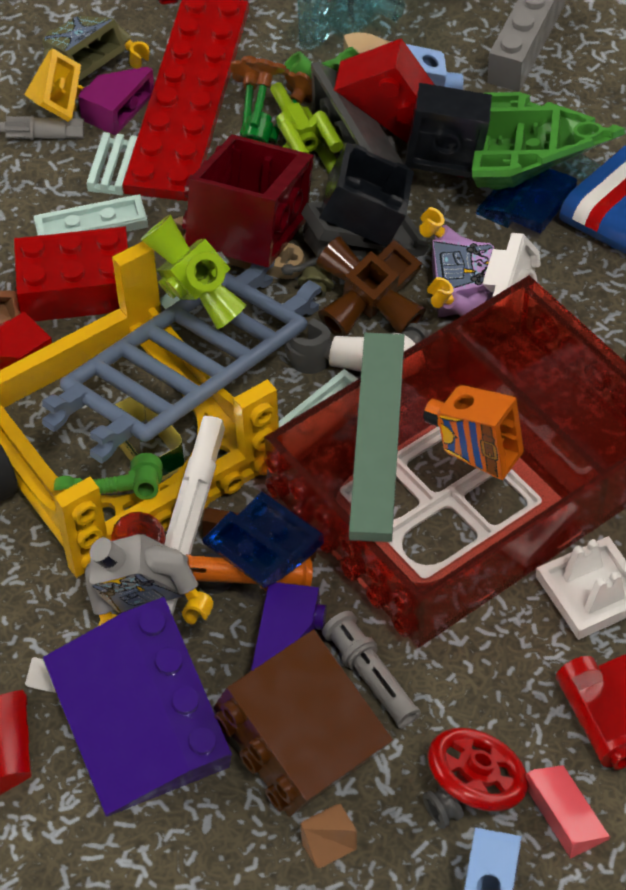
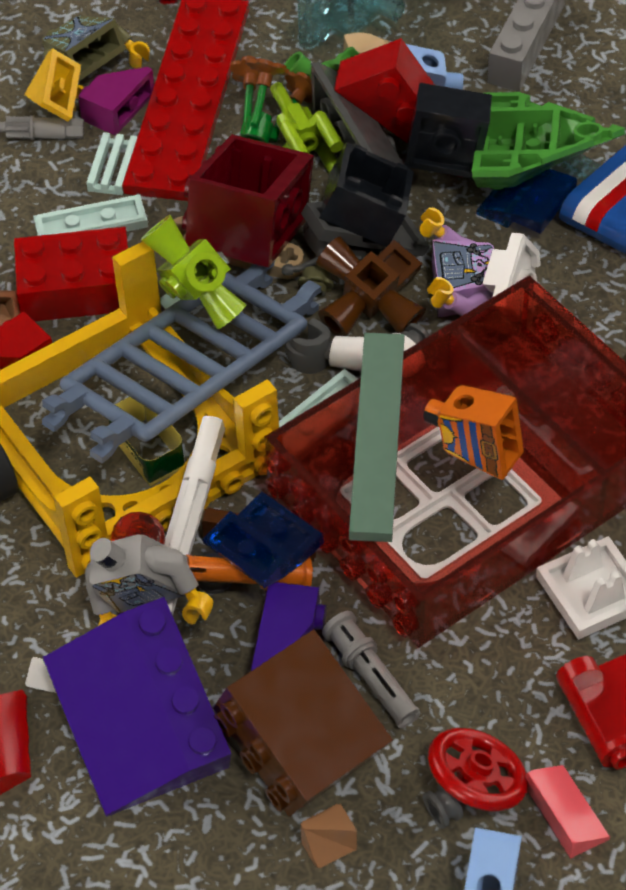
(143, 478): bright green brick -> none

